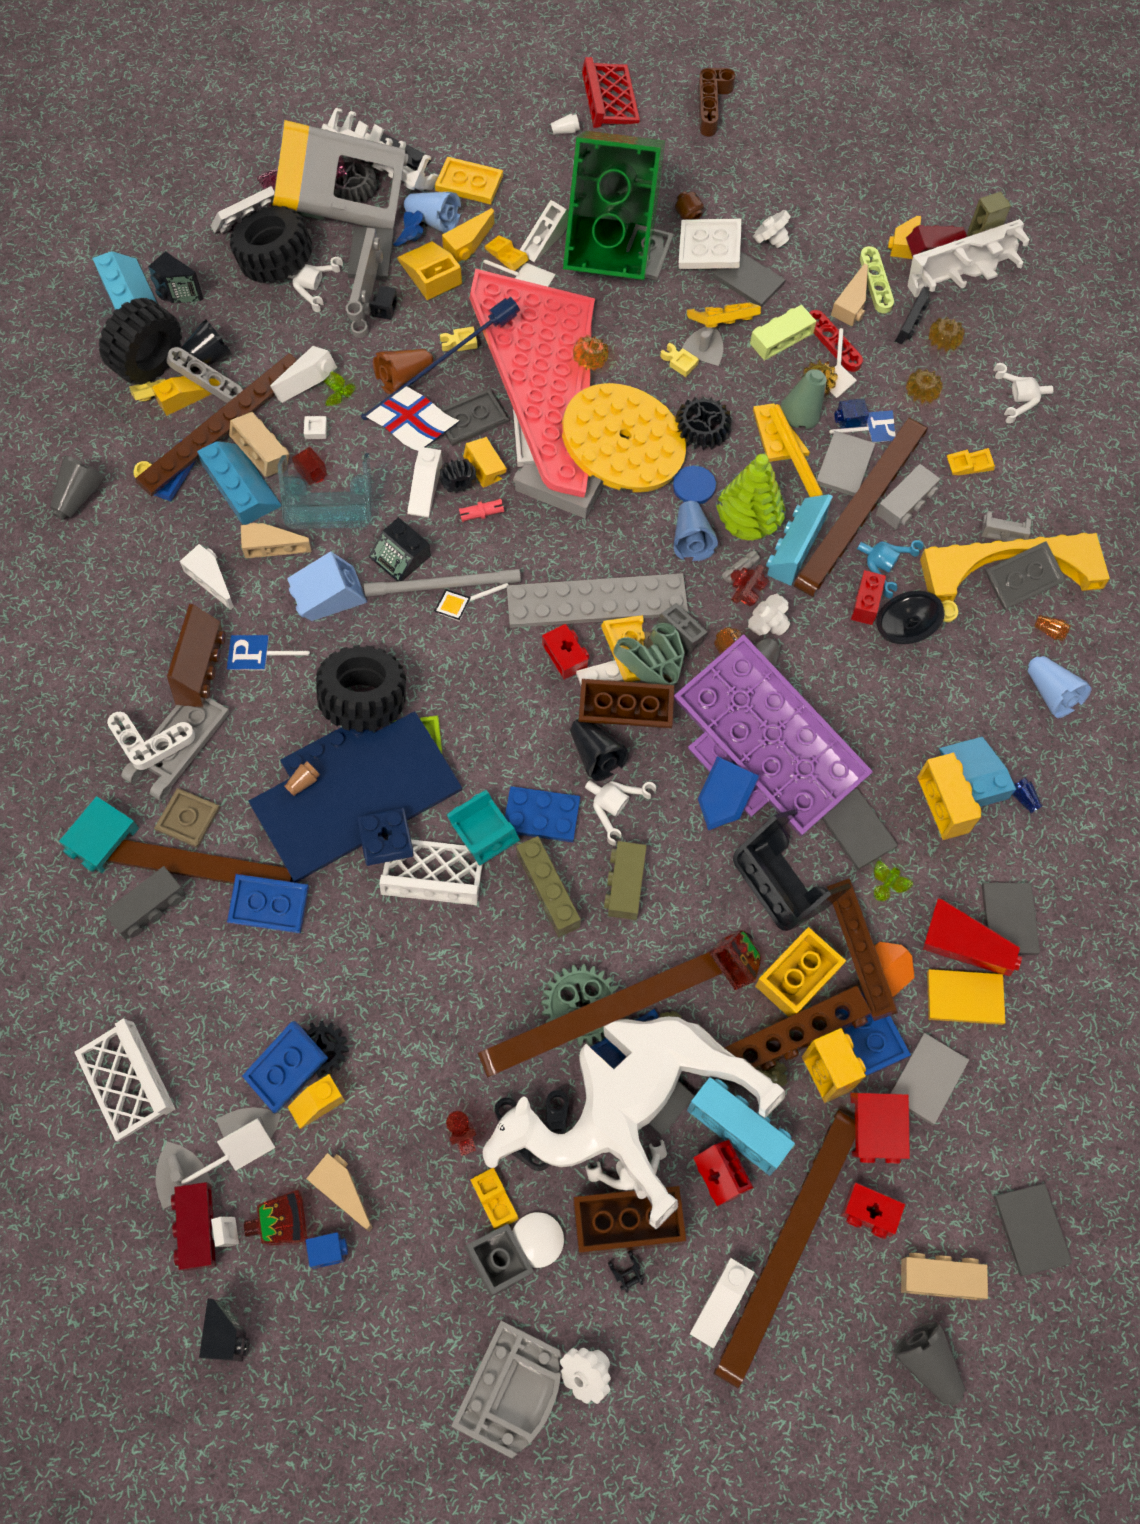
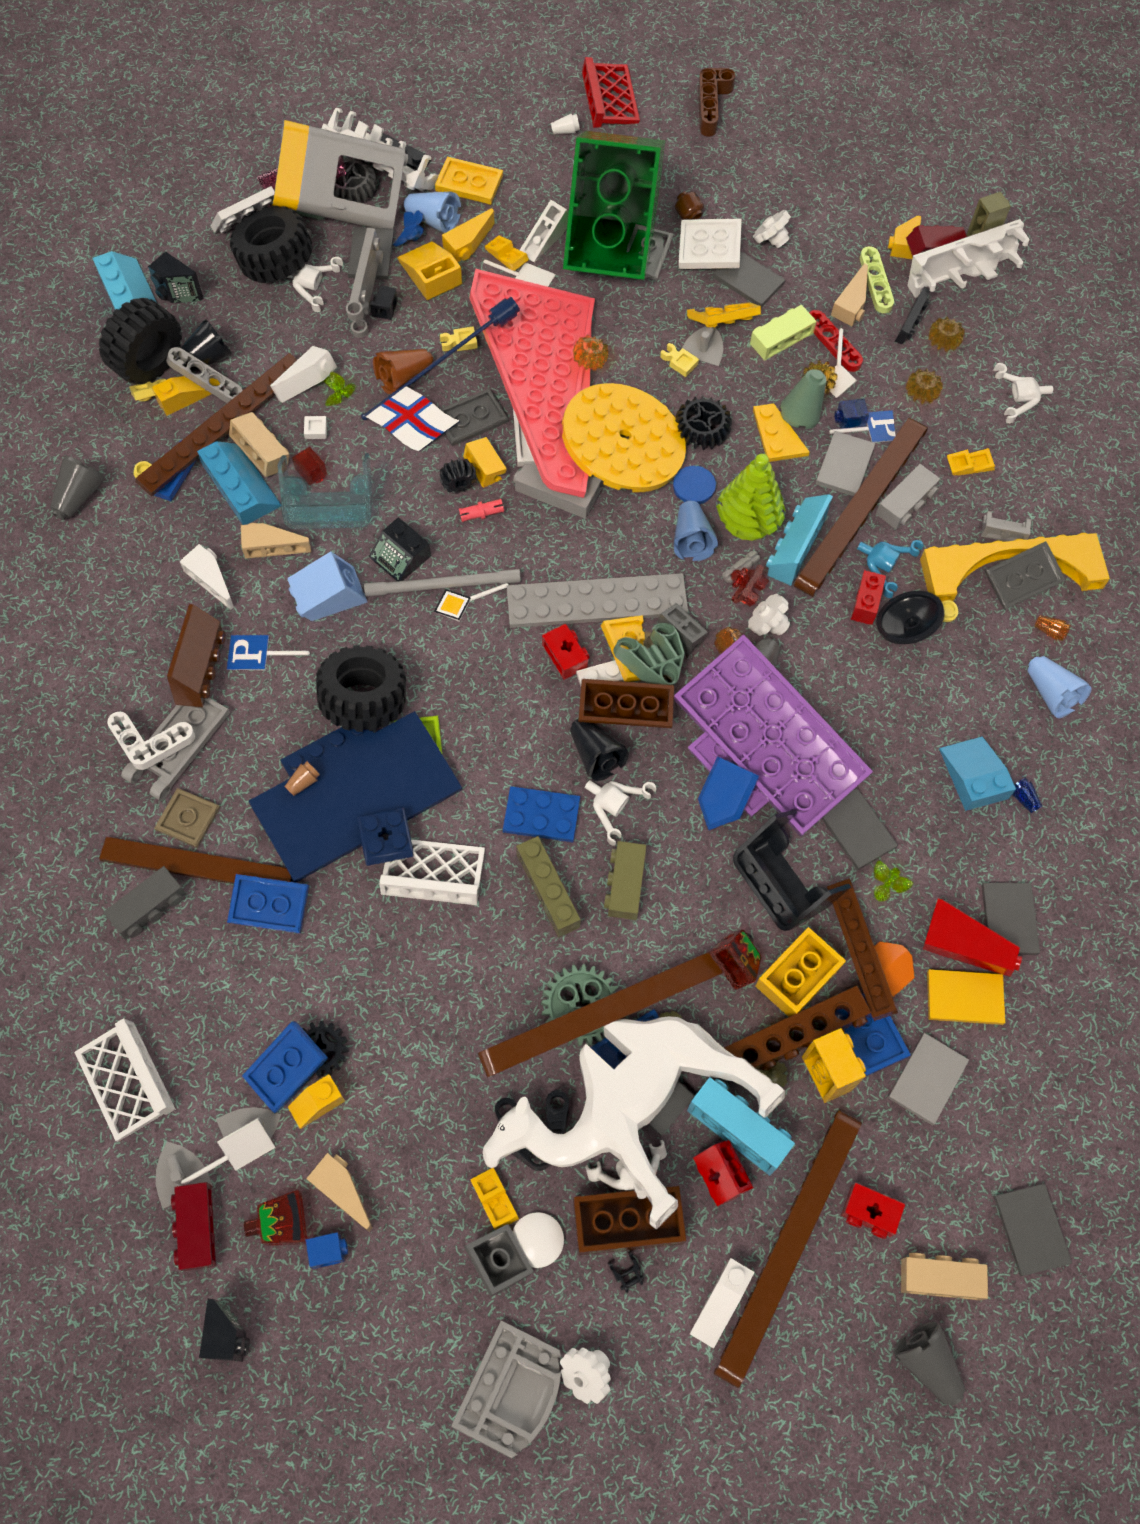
(97, 834): teal panel -> none
(224, 1231): white plate -> none
(424, 481): white slope -> none
(461, 1132): clear red hips -> none
(482, 827): teal panel -> none
(795, 451): yellow axle -> none
(881, 1127): red panel -> none
(949, 796): yellow brick -> none

